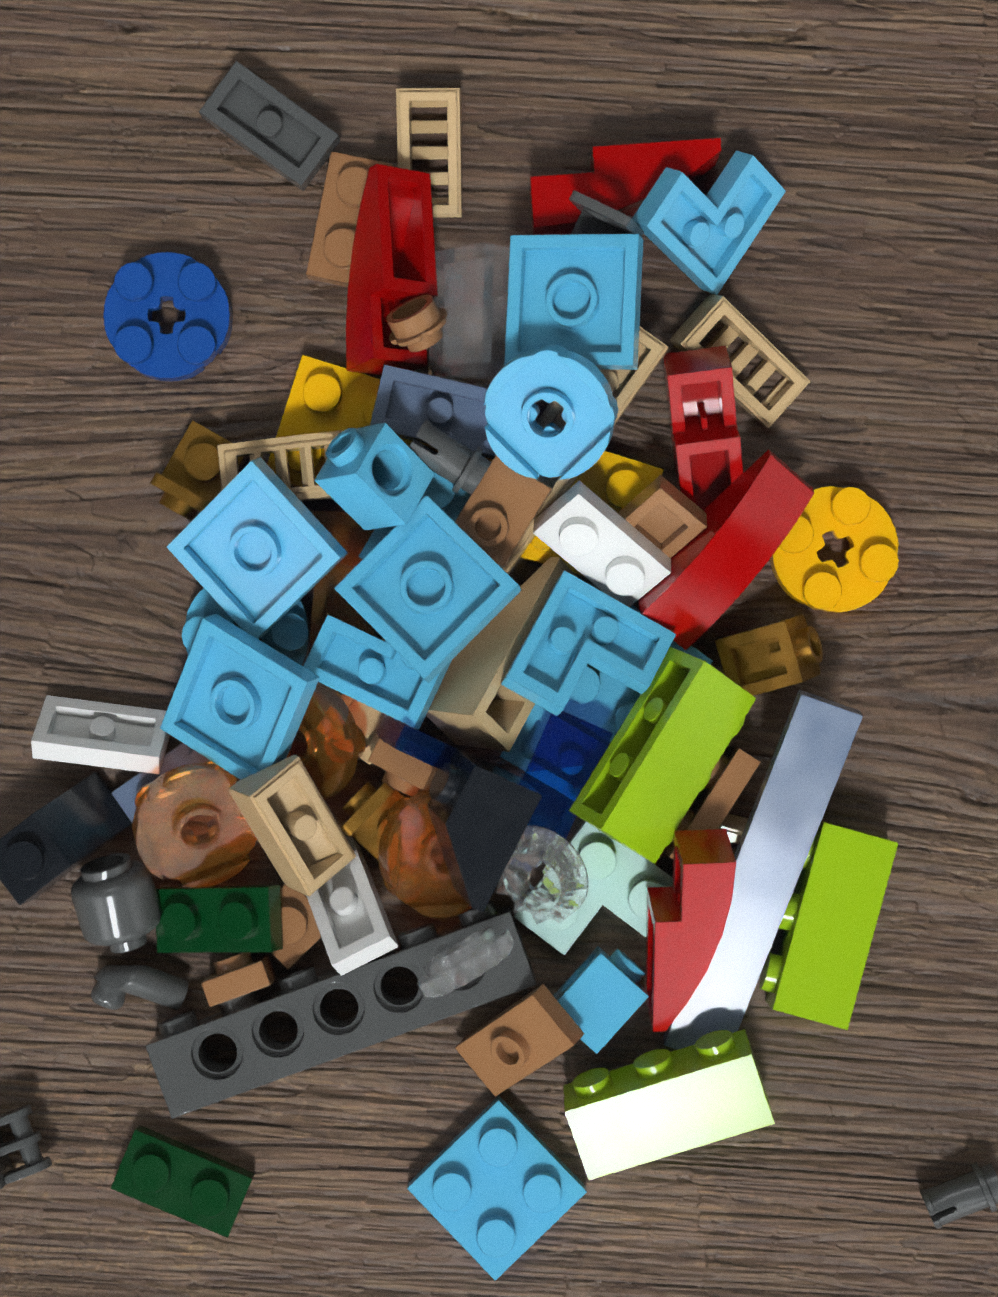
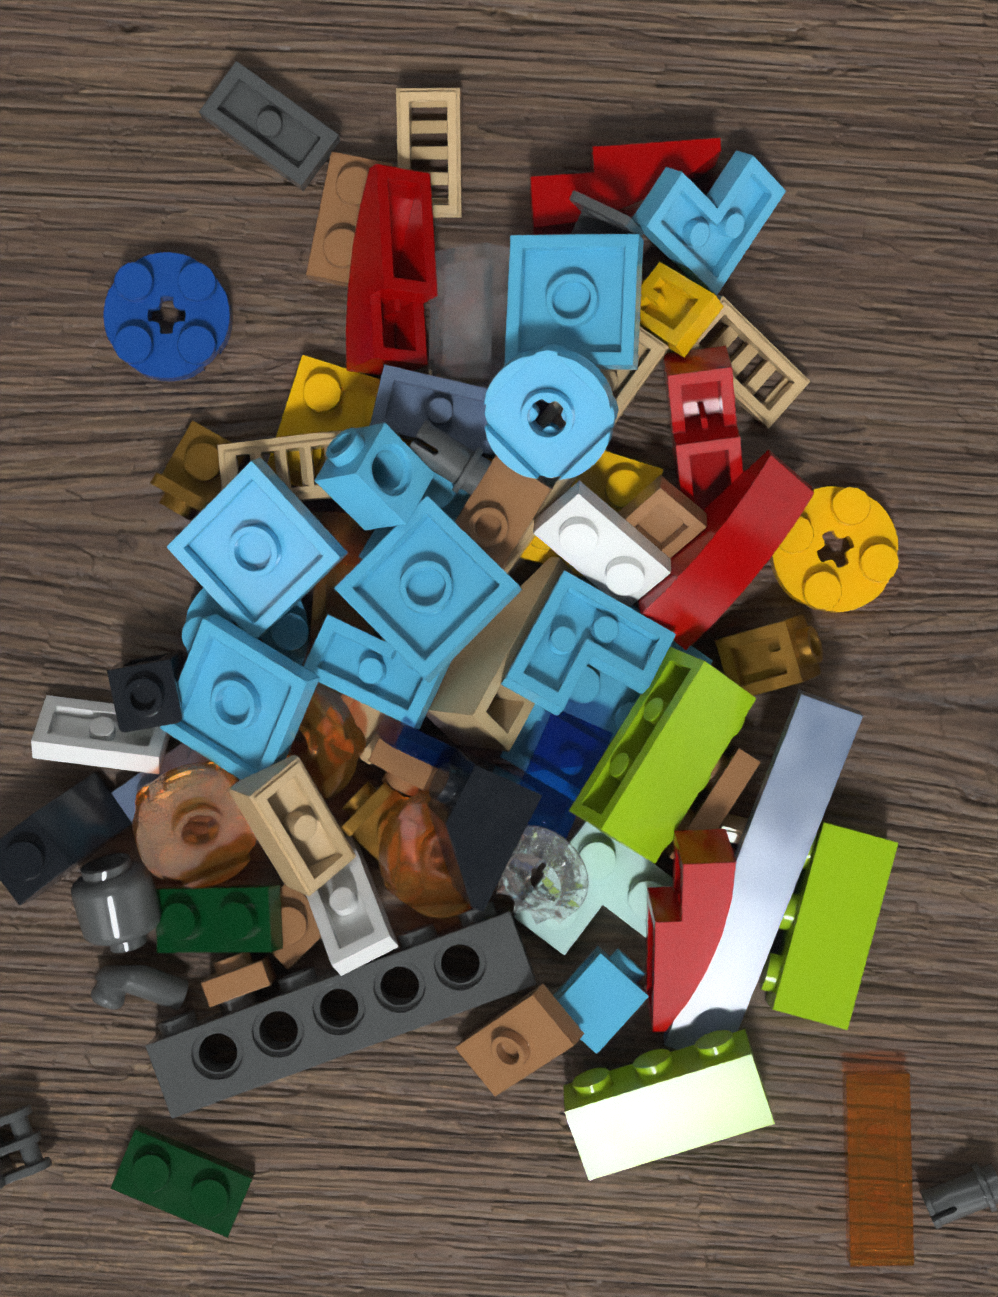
(147, 691): none -> black bracket
(416, 323): medium nougat plate -> none
(465, 961): clear gear -> none
(497, 1188): medium azure plate -> none
(676, 308): none -> yellow bracket
(878, 1168): none -> clear orange tile

